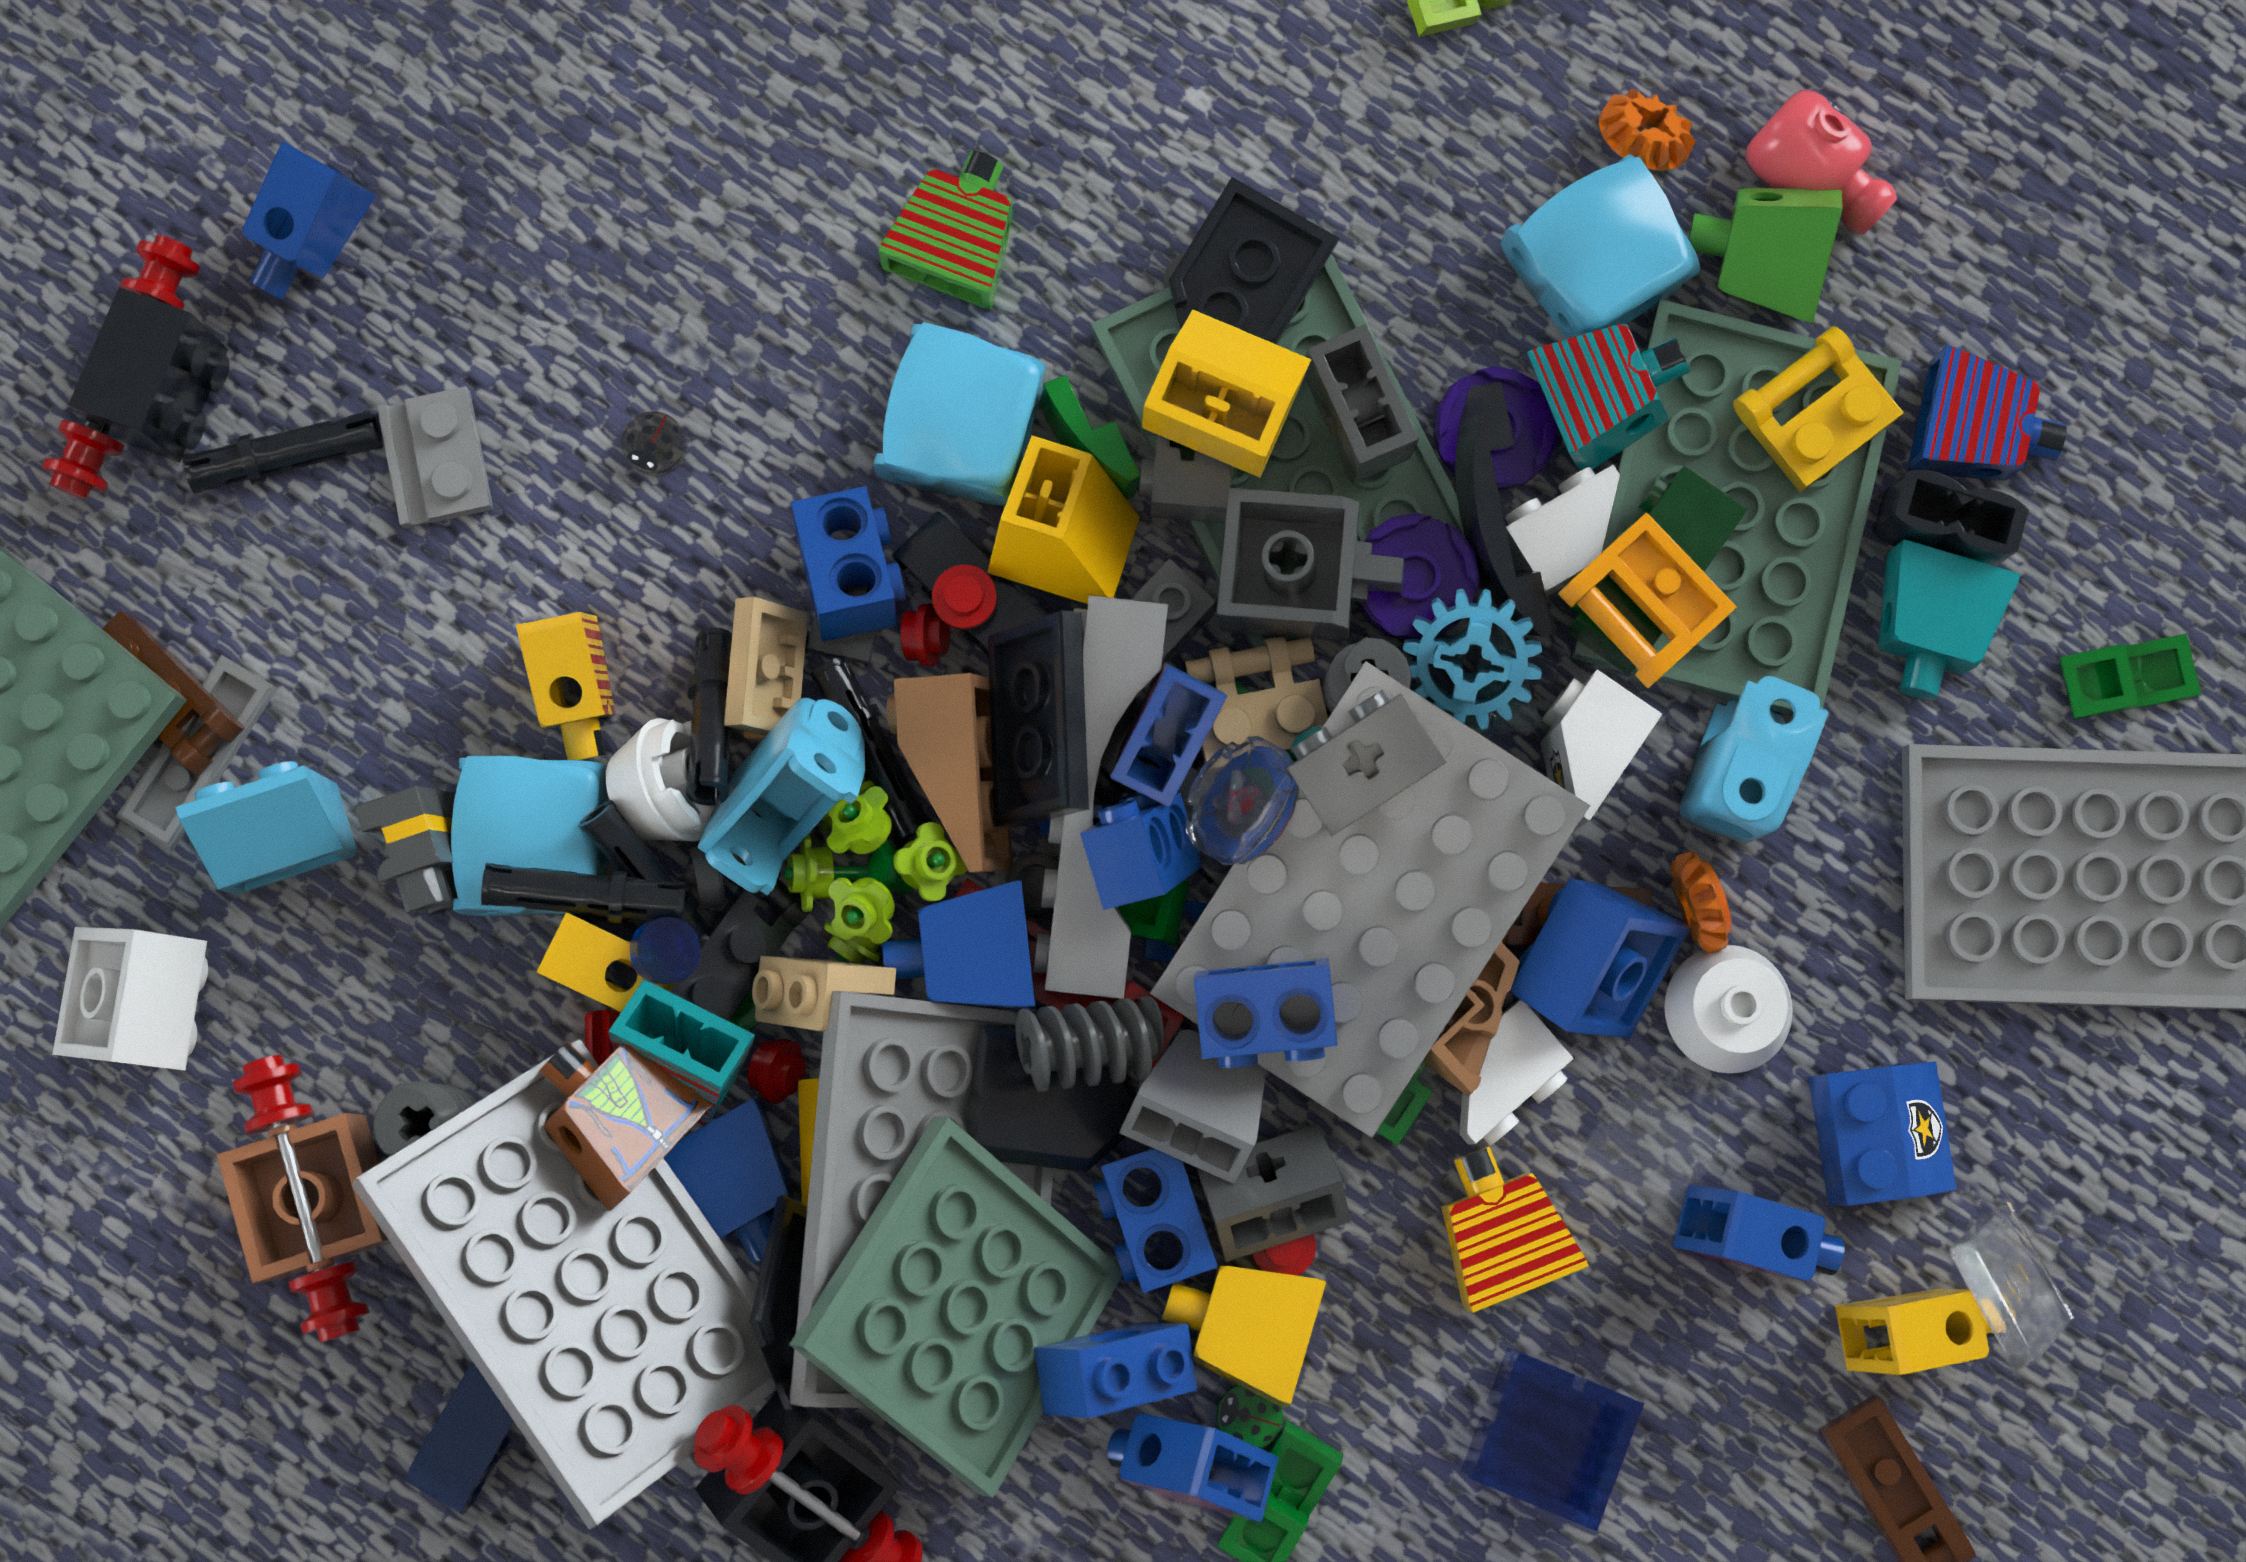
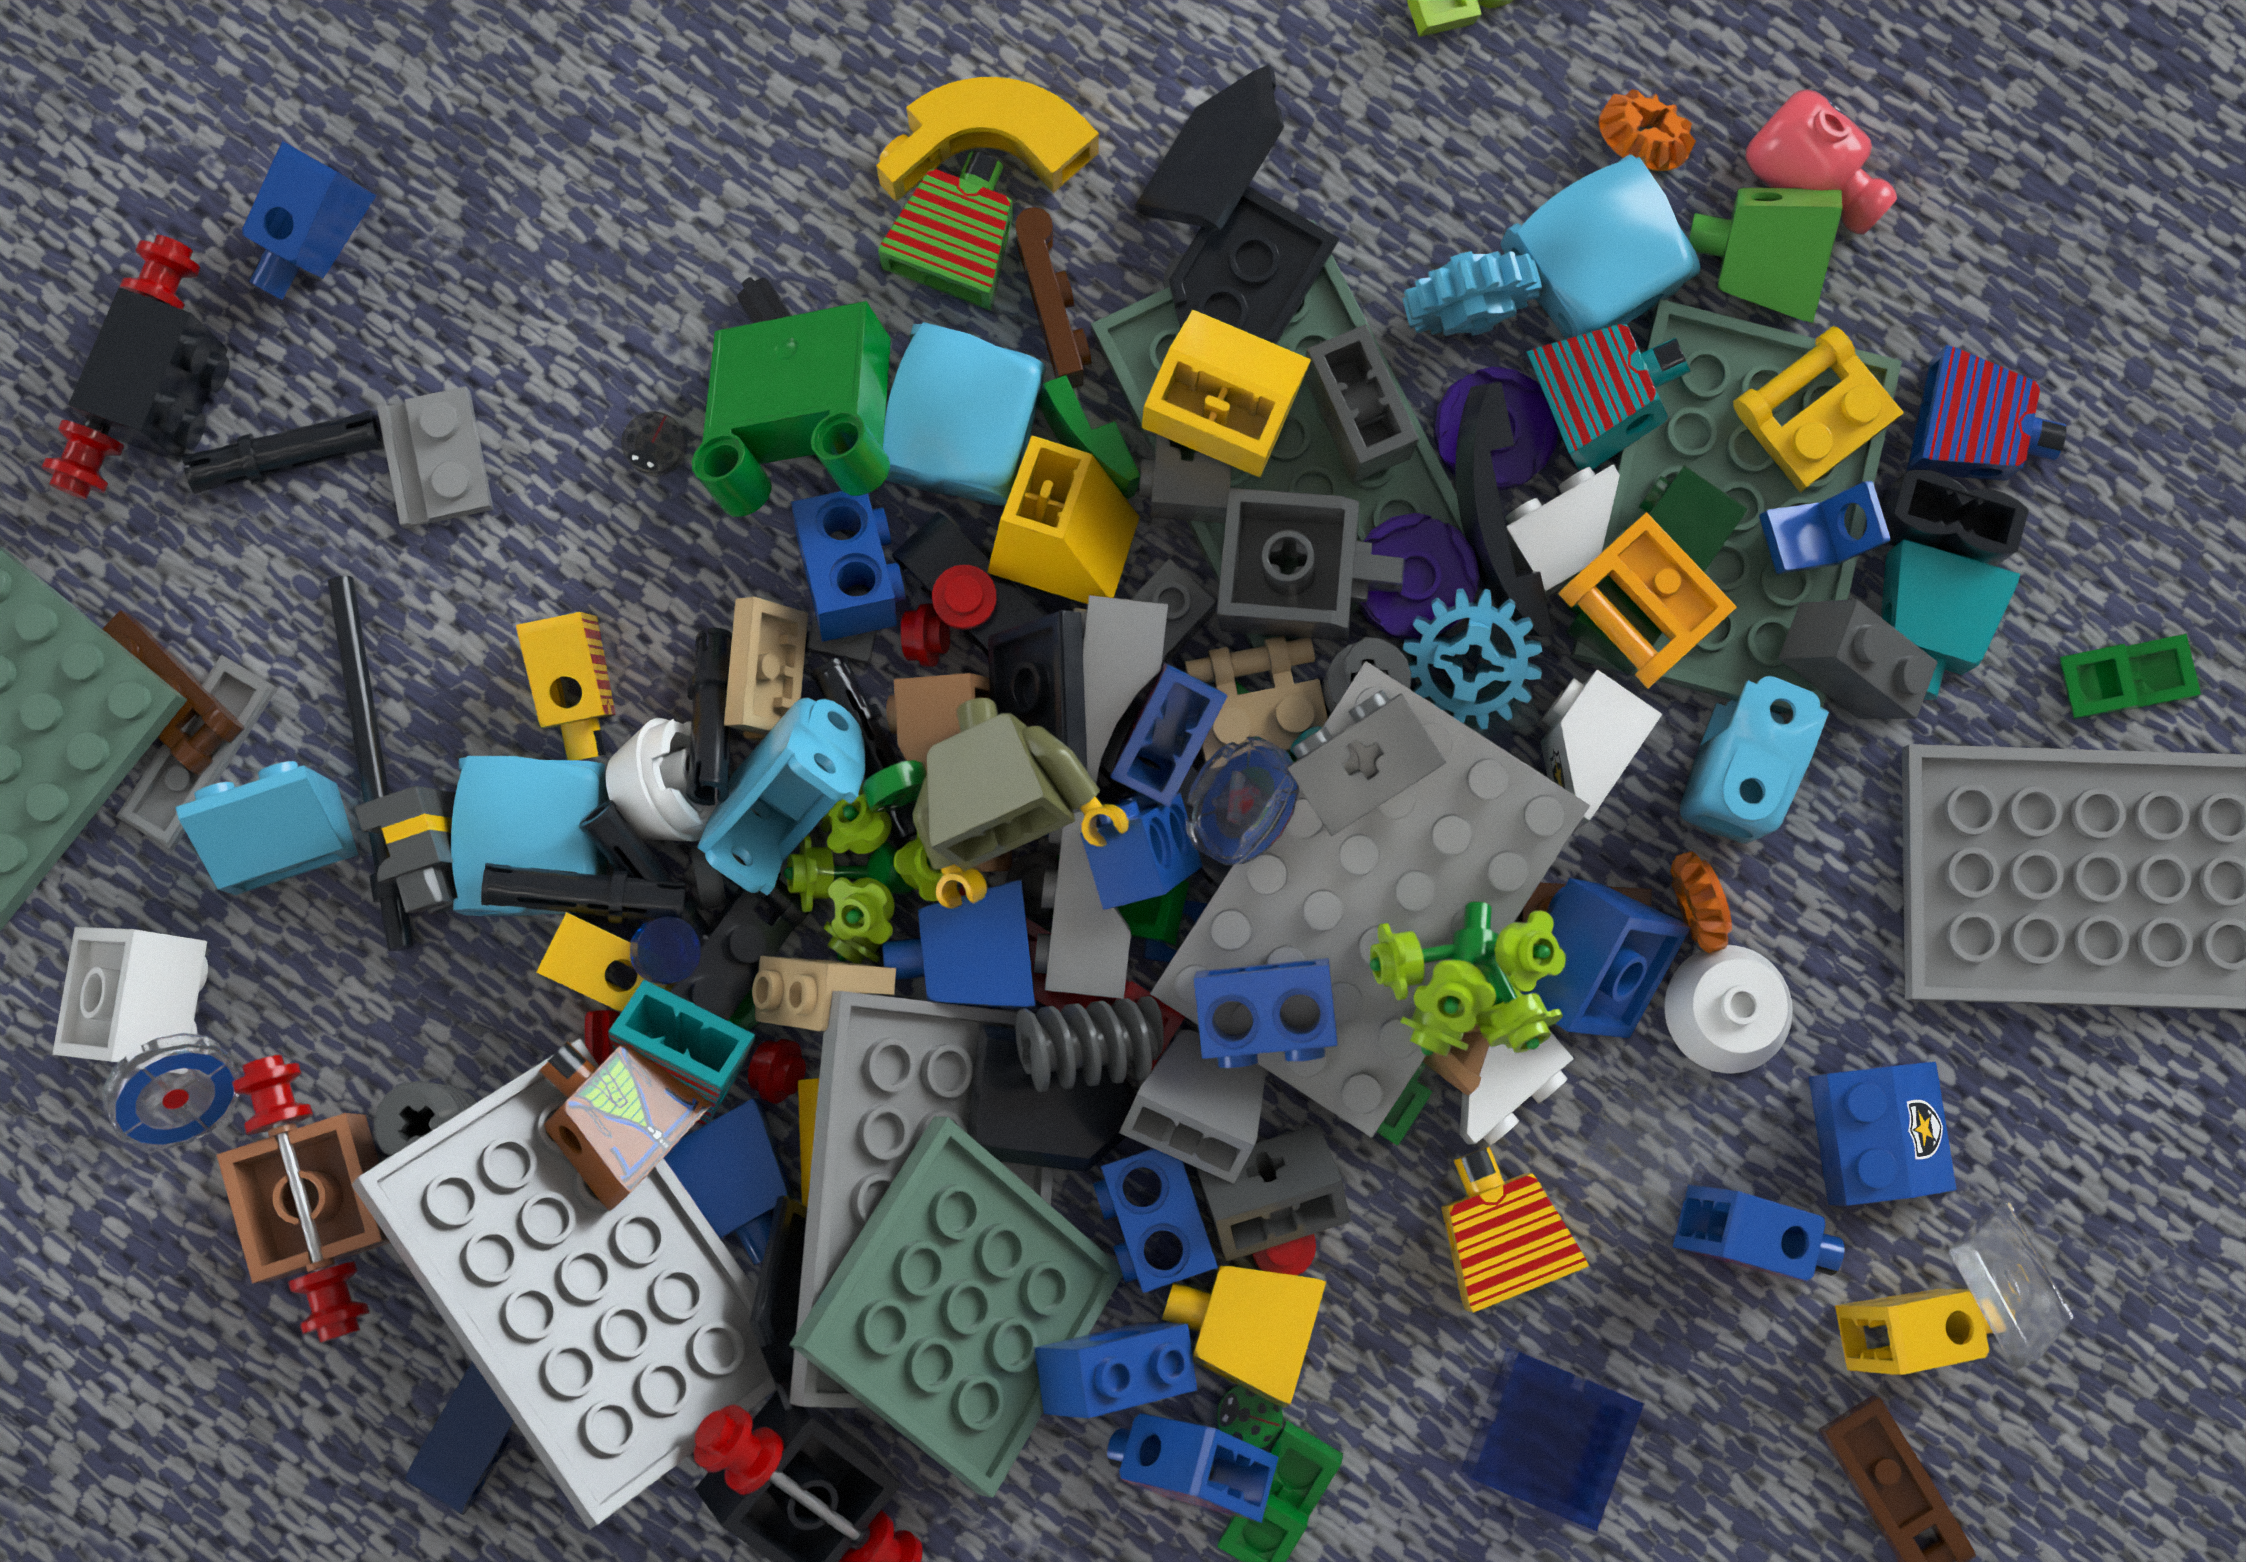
(171, 1091): none -> clear tile
(367, 749): none -> black bar
(793, 393): none -> green piece
(894, 786): none -> green tile
(994, 115): none -> yellow arch
(997, 792): none -> olive torso
(1051, 296): none -> reddish brown plate
(1216, 154): none -> black tile
(1472, 293): none -> medium azure gear
(1477, 984): none -> lime plant
(1816, 532): none -> blue bracket
(1858, 659): none -> dark grey piece

